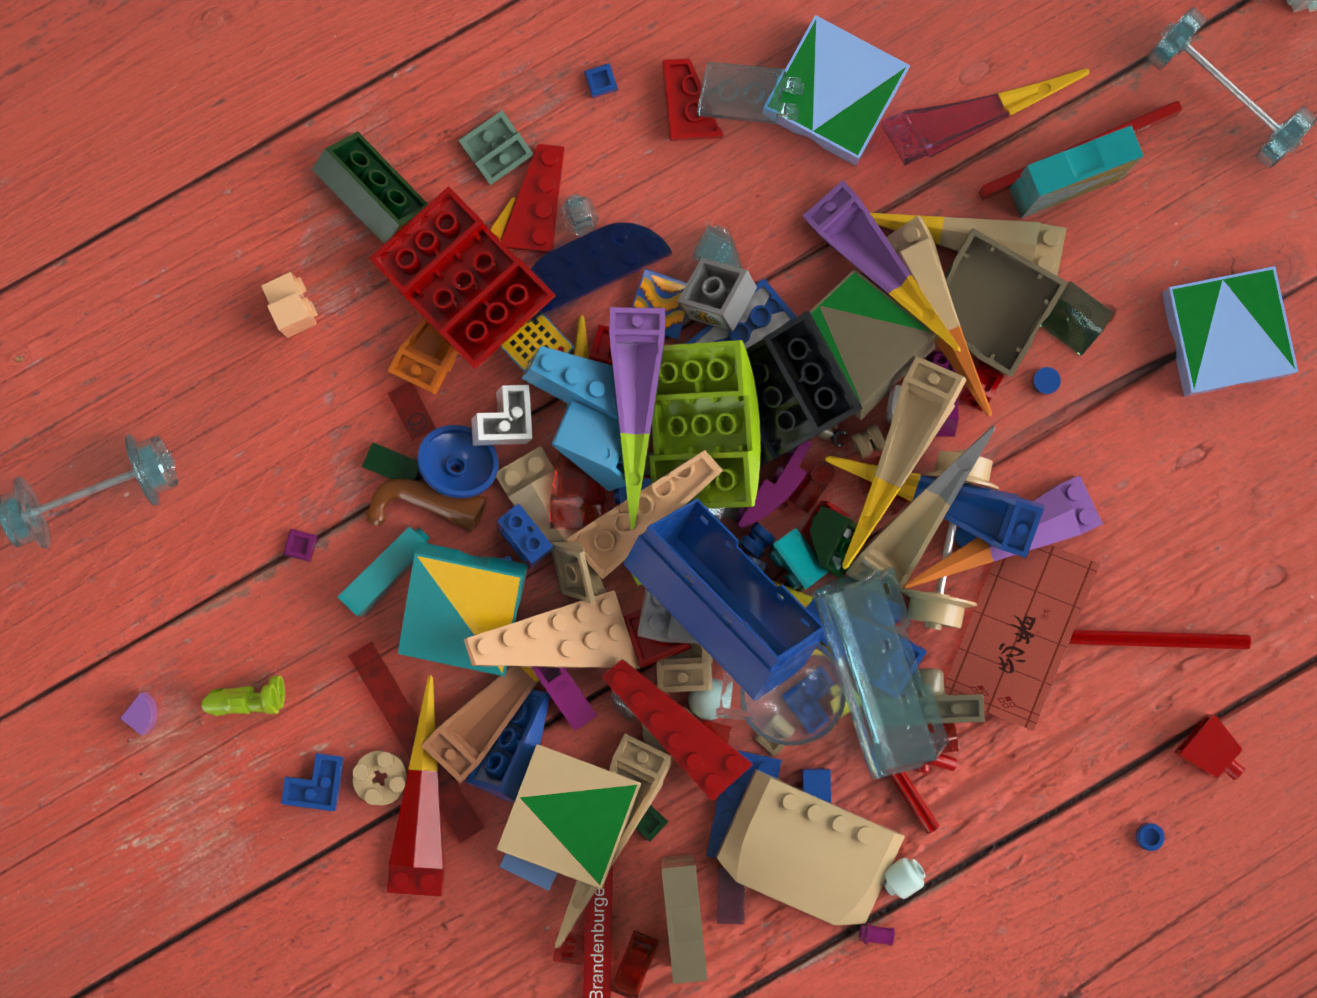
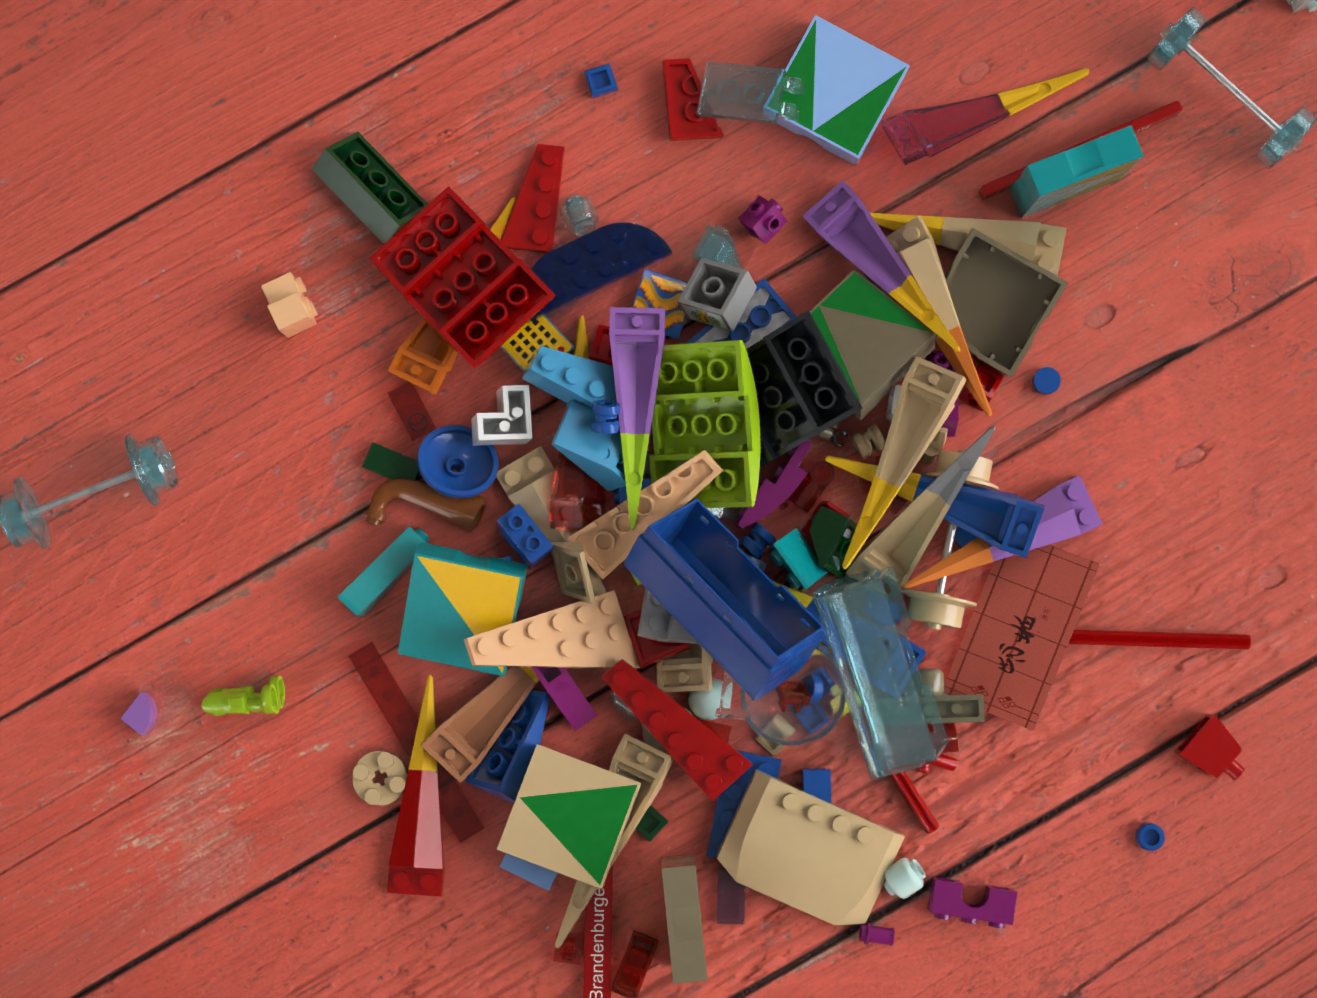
(300, 545): magenta tile -> none
(322, 790): blue plate -> none
(495, 147): sand green slope -> none
(605, 417): none -> blue wheel
(763, 219): none -> magenta brick
(794, 694): none -> clear red tile
(815, 687): none -> blue tile
(935, 446): none -> tan piece
(996, 906): none -> magenta arch
(1077, 319): slope -> none
(1229, 331): tile -> none

